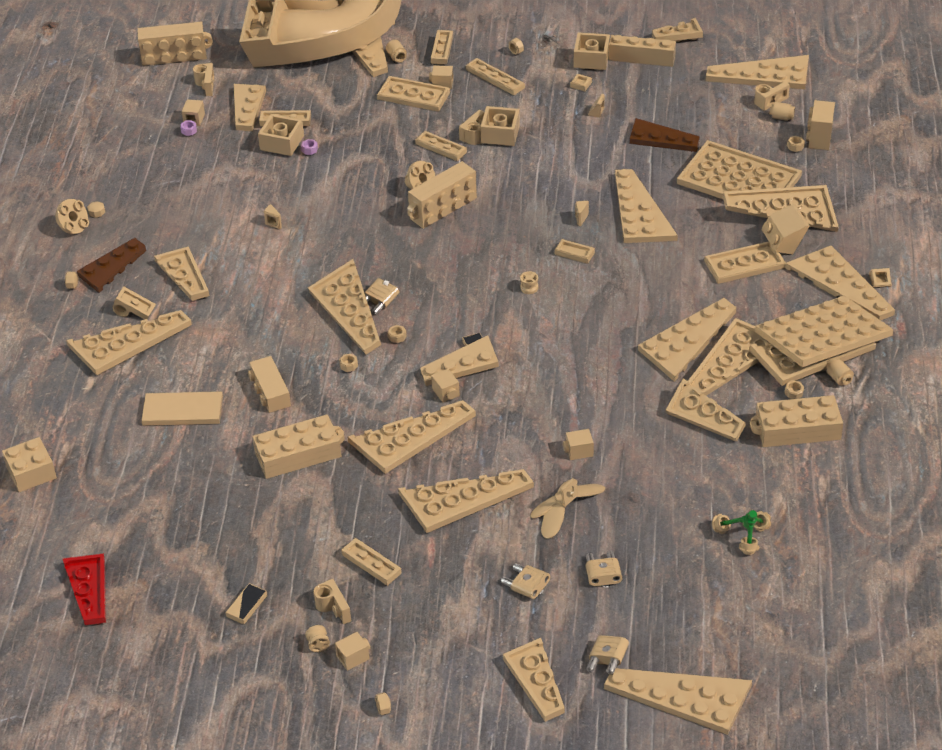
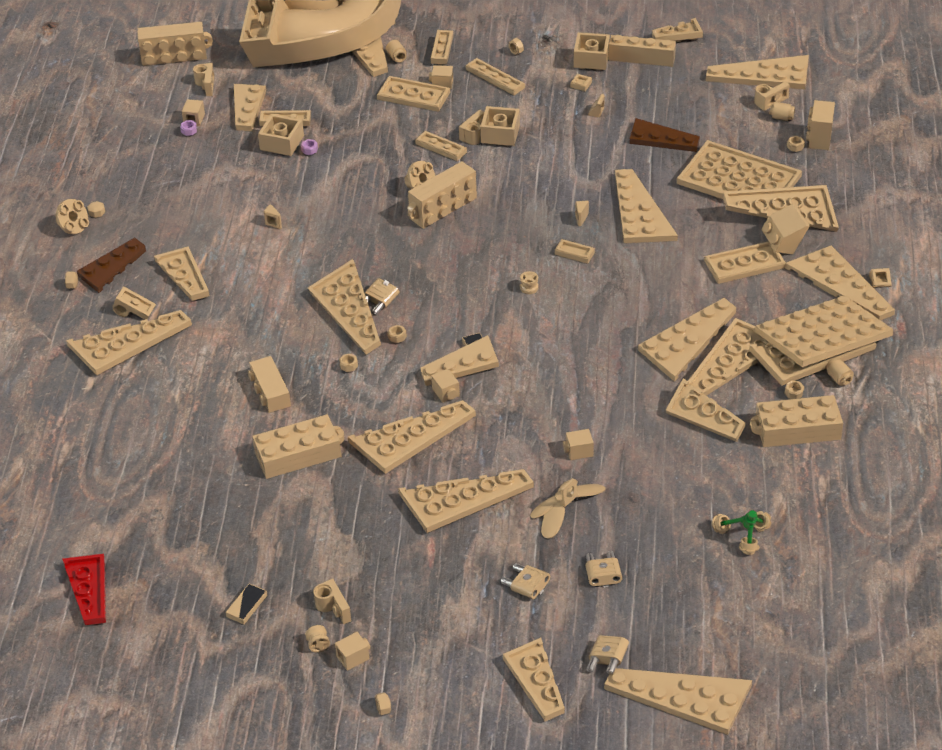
(29, 464): tan brick -> none
(182, 408): tan tile -> none
(371, 561): tan plate -> none

